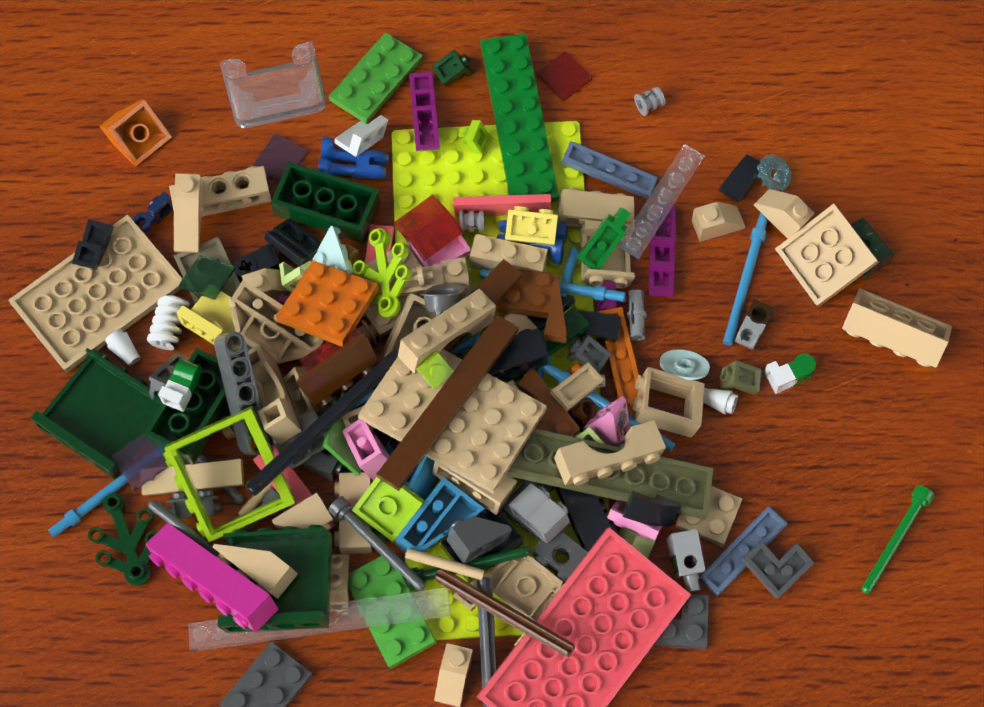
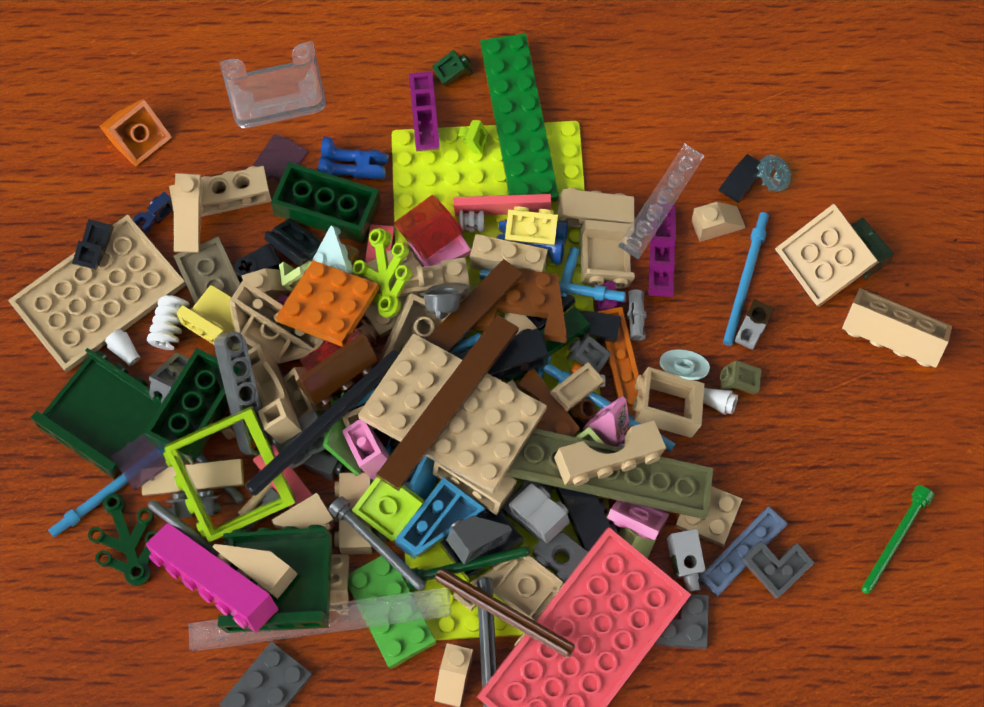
(180, 385): leg -> none
(207, 277): clear green piece -> none
(362, 136): white panel -> none
(375, 78): bright green plate -> none
(435, 370): lime plate -> none
(445, 564): tan bar -> none
(467, 315): tan arch -> none
(564, 76): clear red piece -> none
(604, 240): green hinge -> none
(609, 170): sand blue tile -> none
(649, 100): light grey bush -> none
(651, 511): black slope -> none
(784, 211): tan slope -> none
(790, 373): leg -> none

